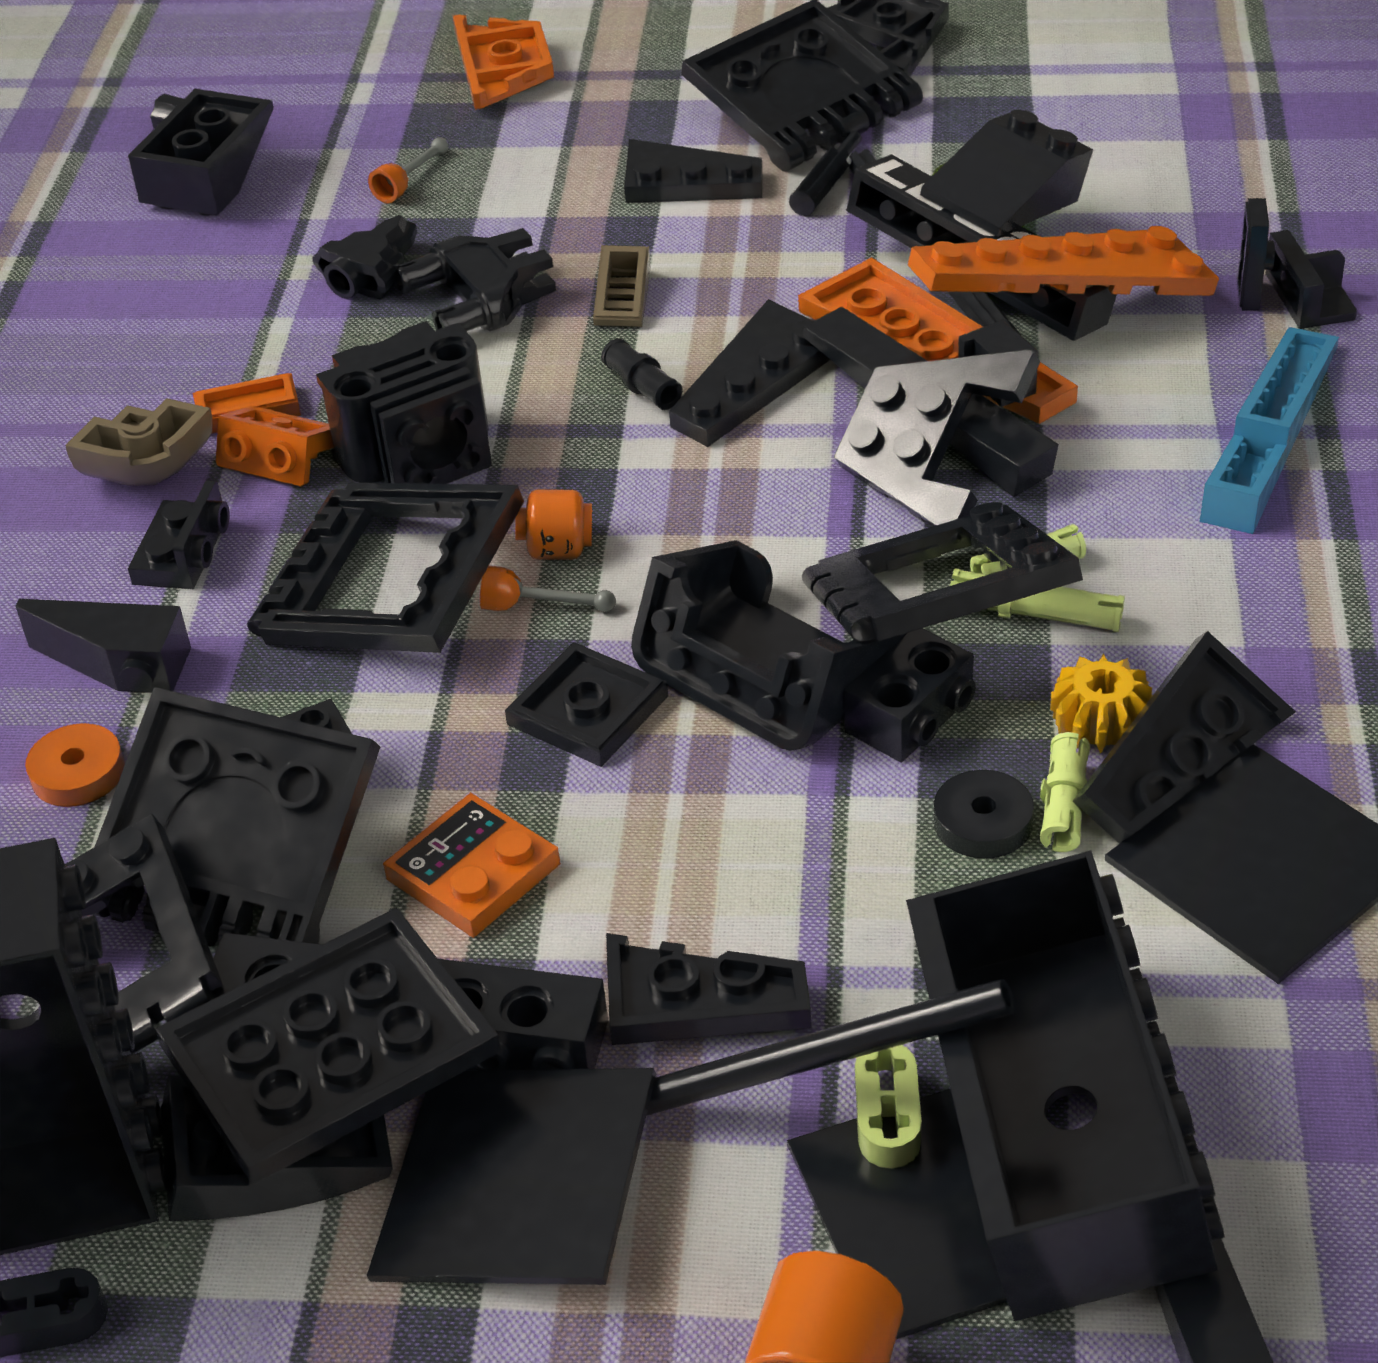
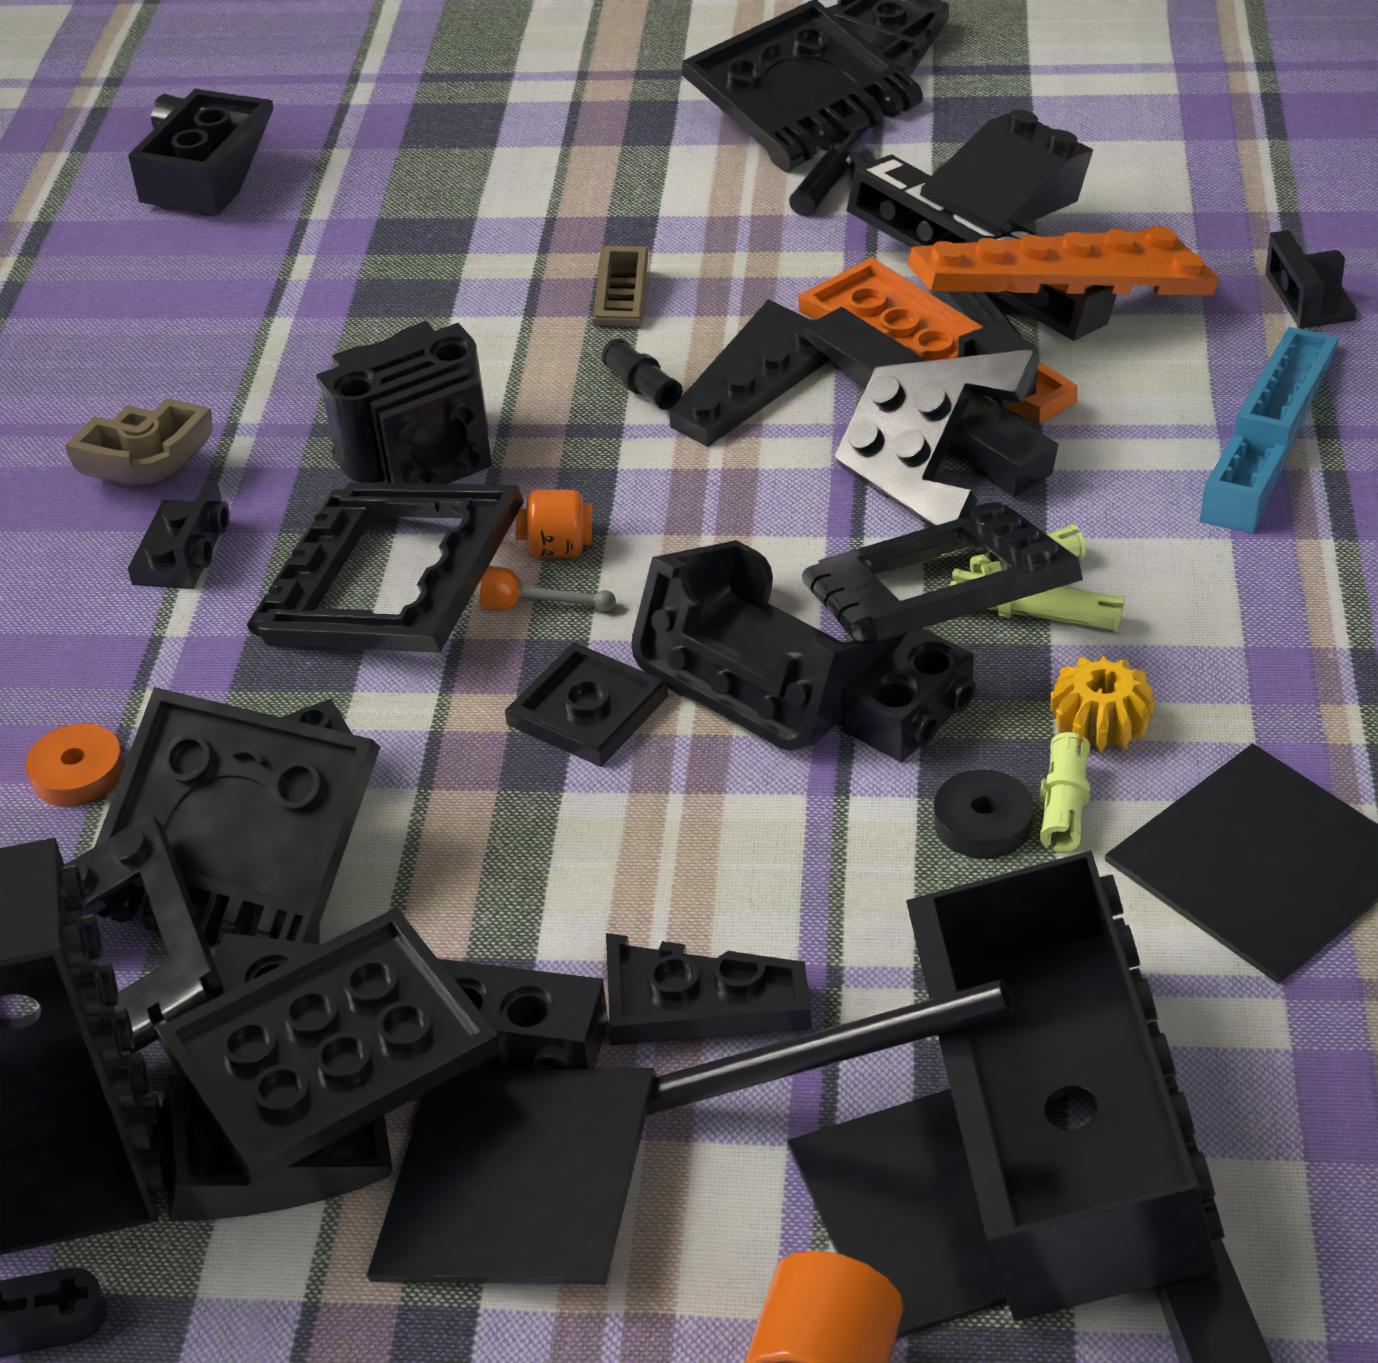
(111, 642): black slope -> none
(270, 393): orange tile -> none
(270, 444): orange bracket -> none
(366, 258): black rock -> none
(391, 180): orange hinge -> none
(472, 864): orange plate -> none
(483, 276): black connector -> none
(502, 57): orange wing -> none
(689, 174): black wing -> none
(899, 1103): yellowish green beam -> none
(1183, 735): black wing -> none
(1256, 254): black plate -> none

